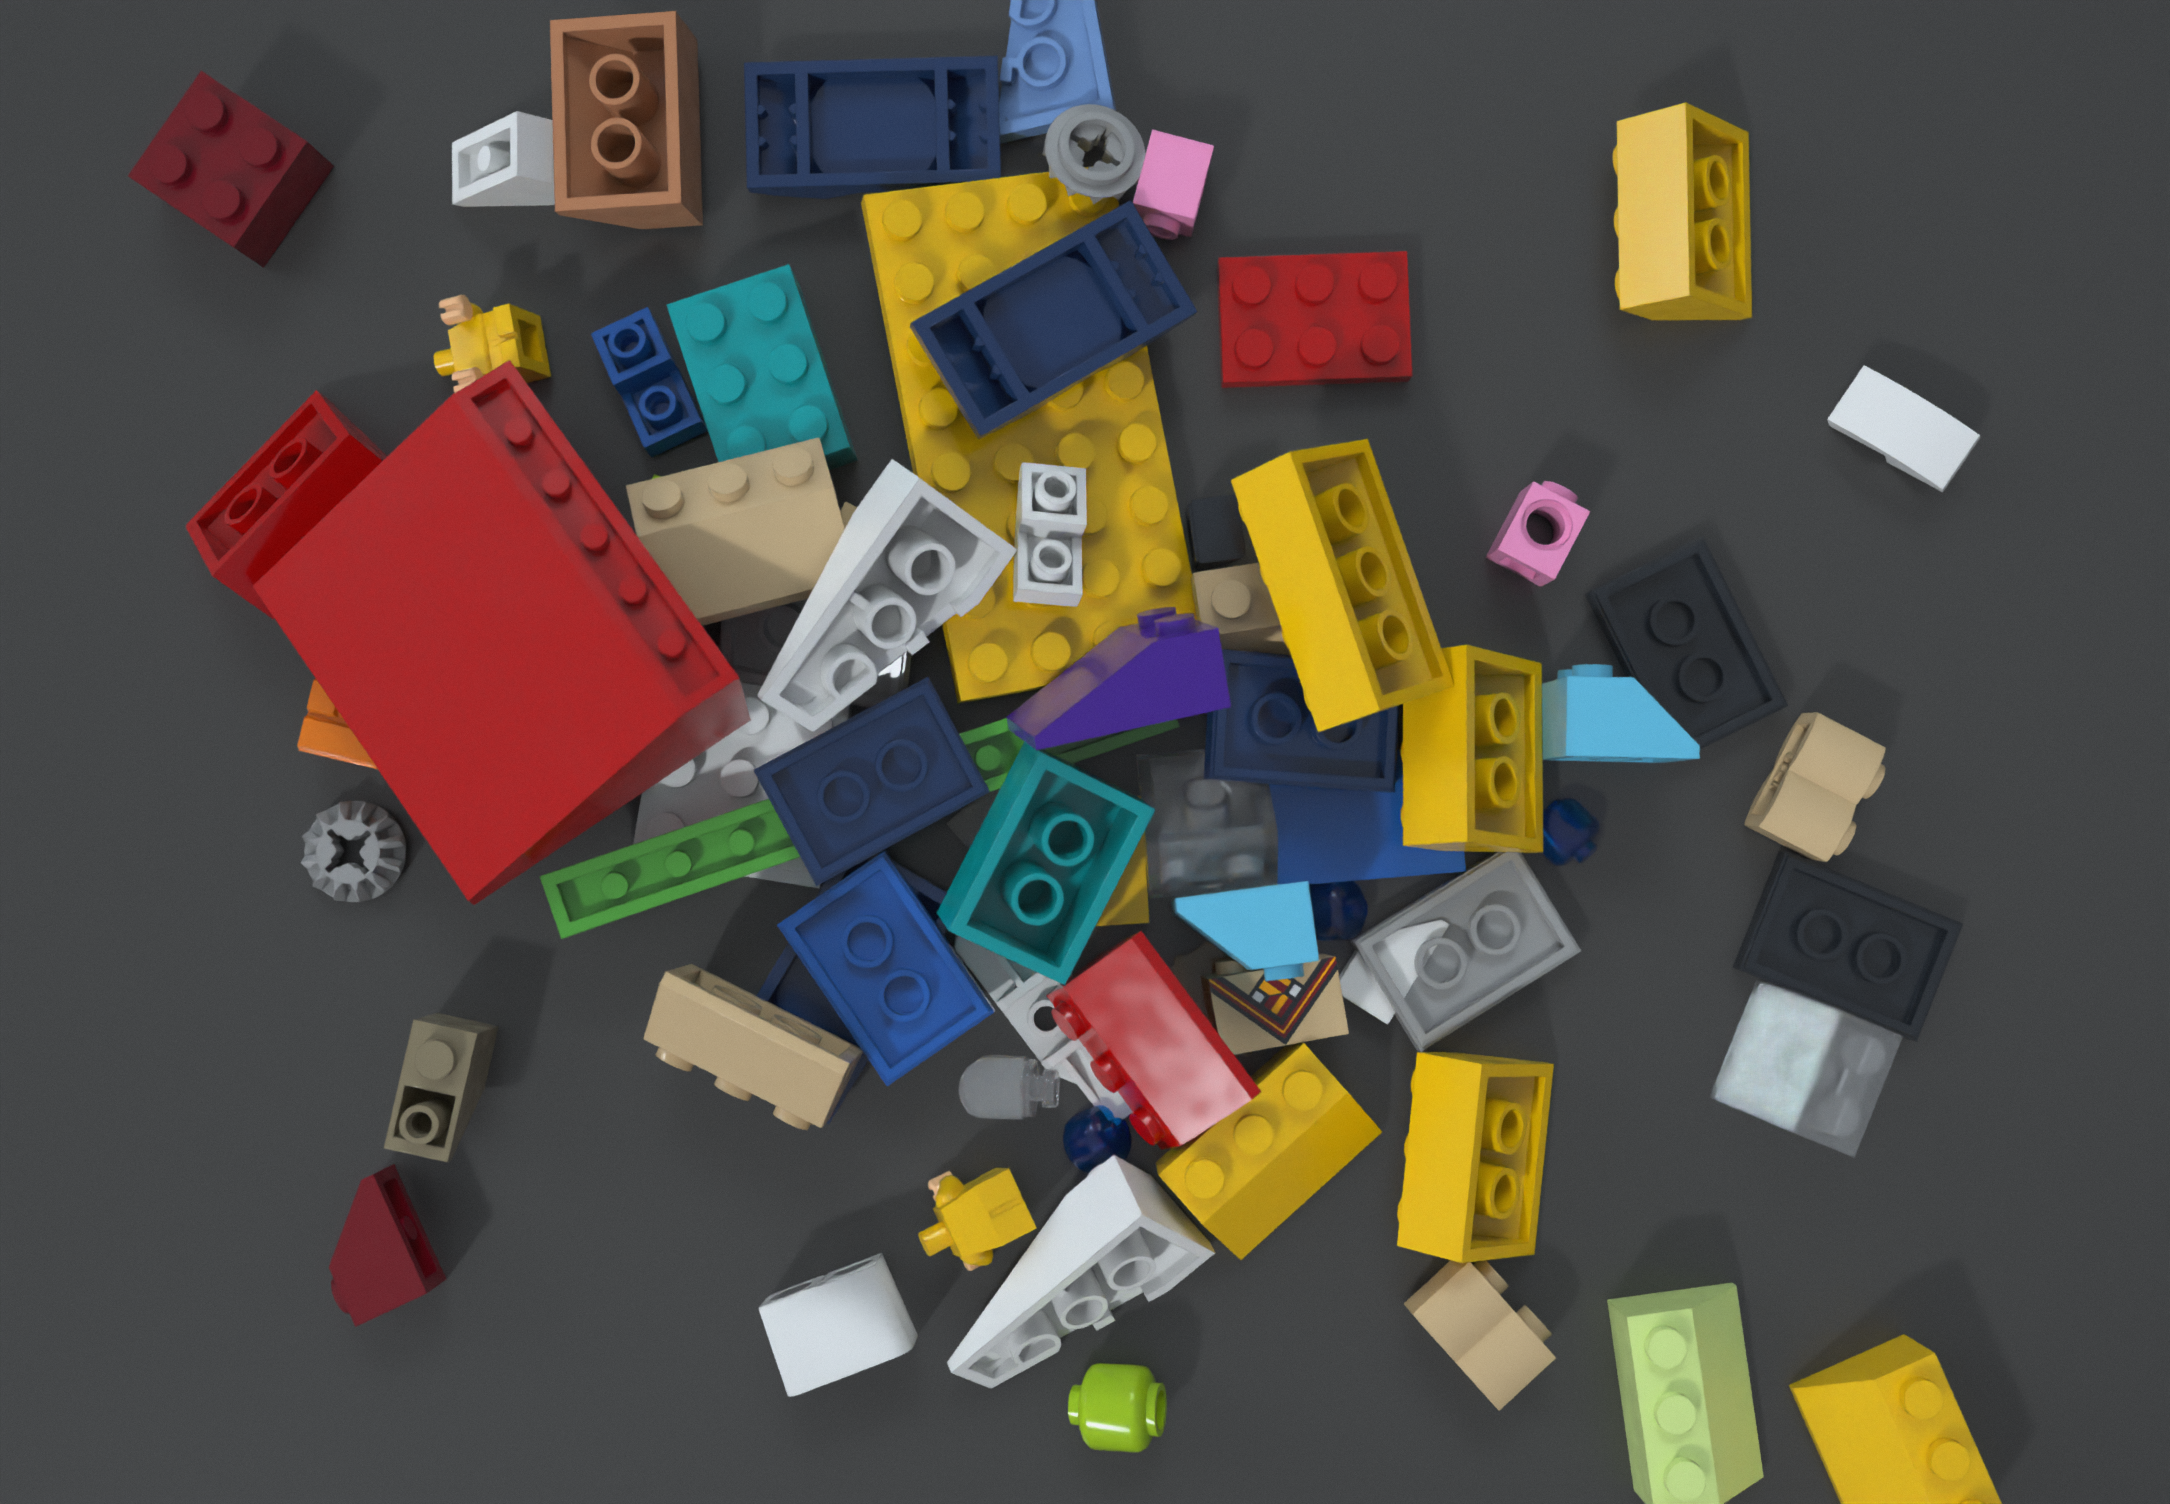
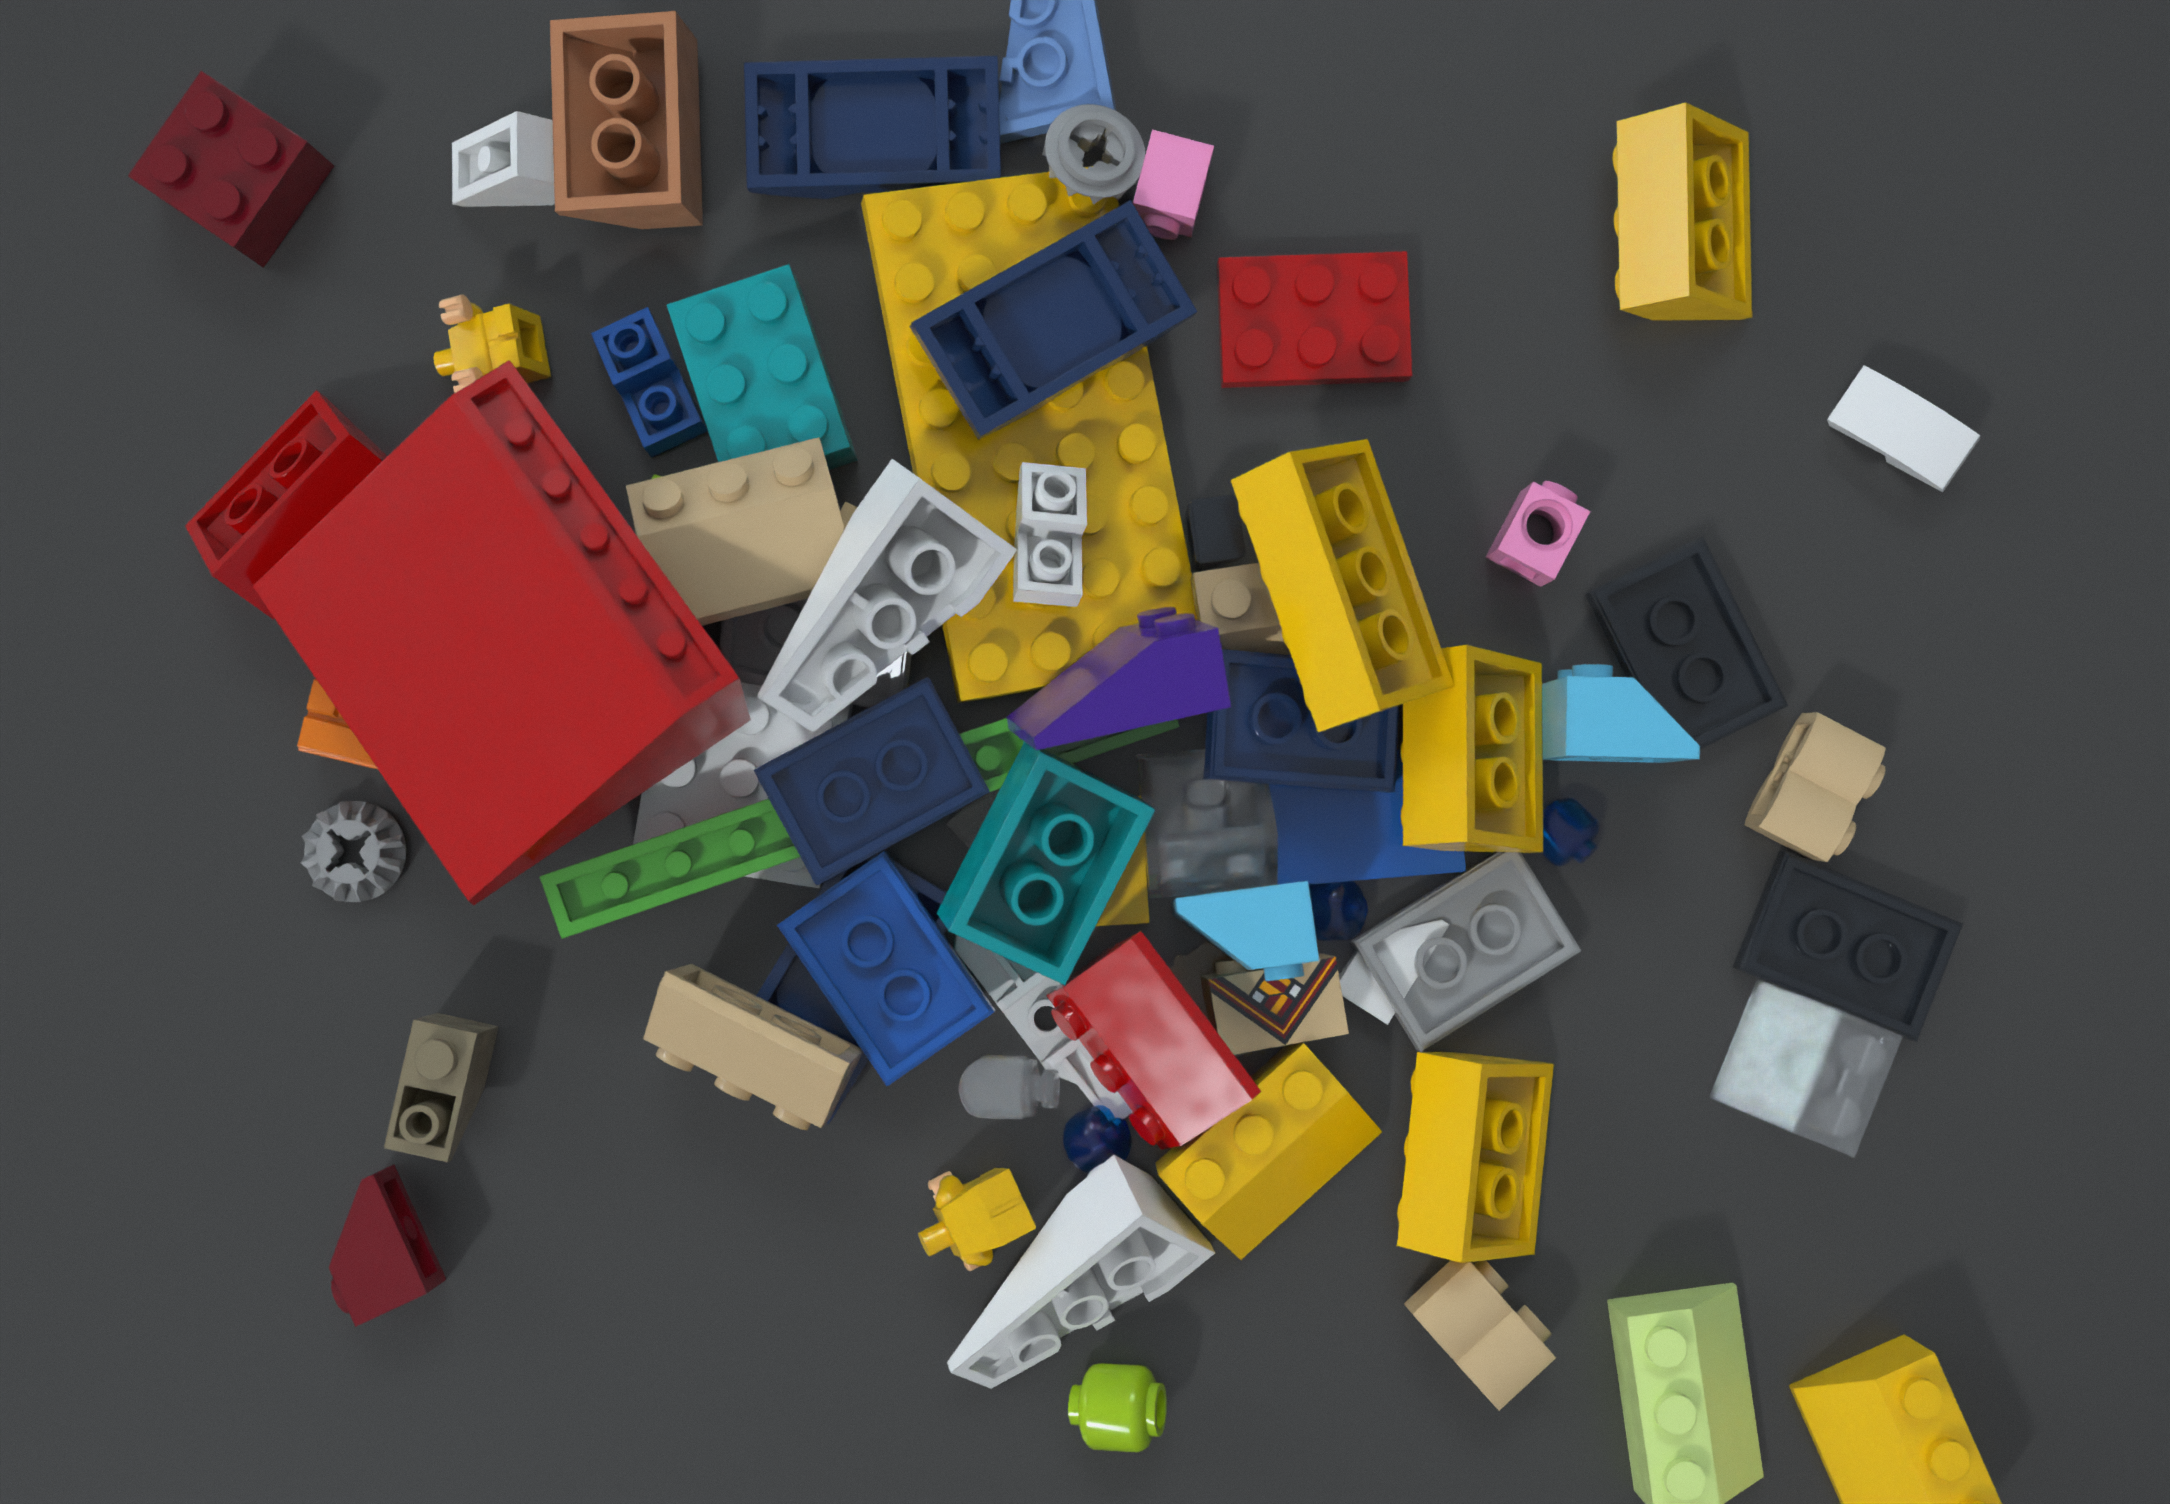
(837, 1325): white piece -> none

